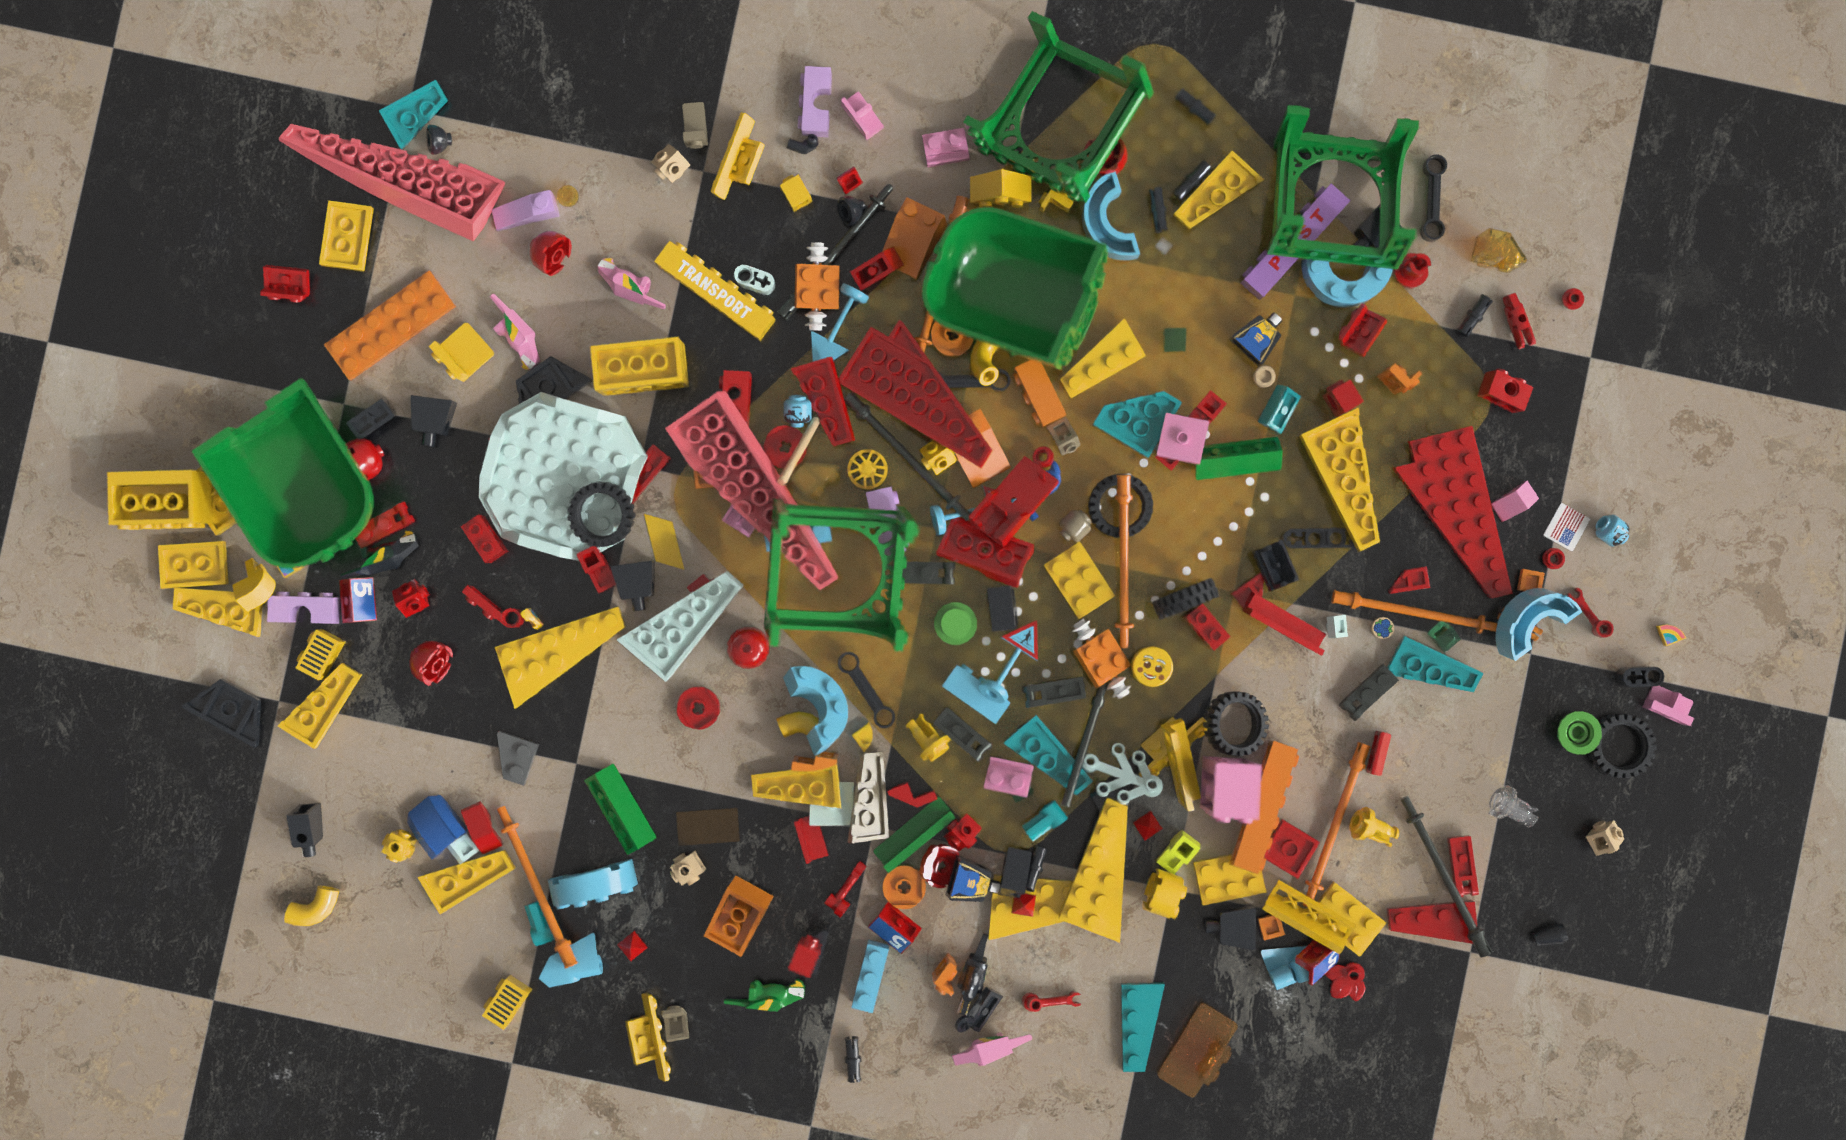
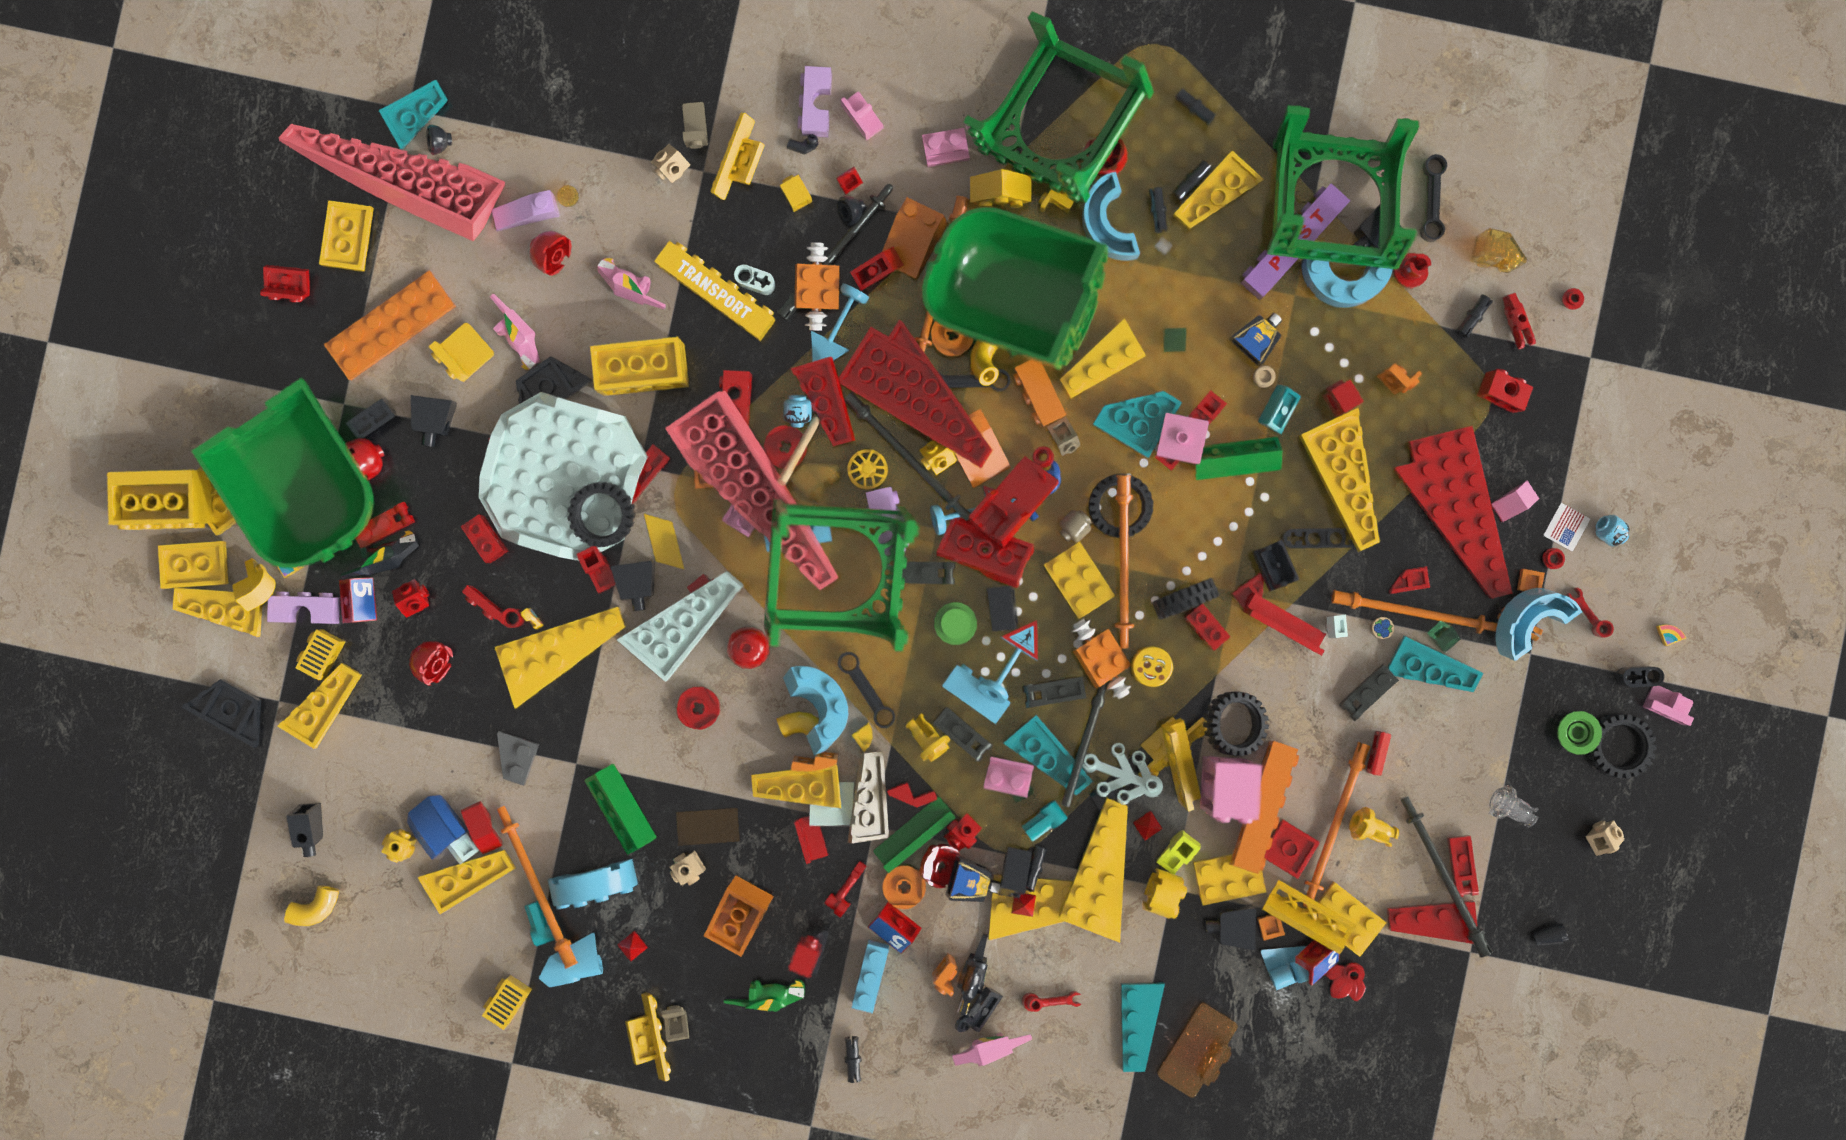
(1361, 330): red bracket -> none

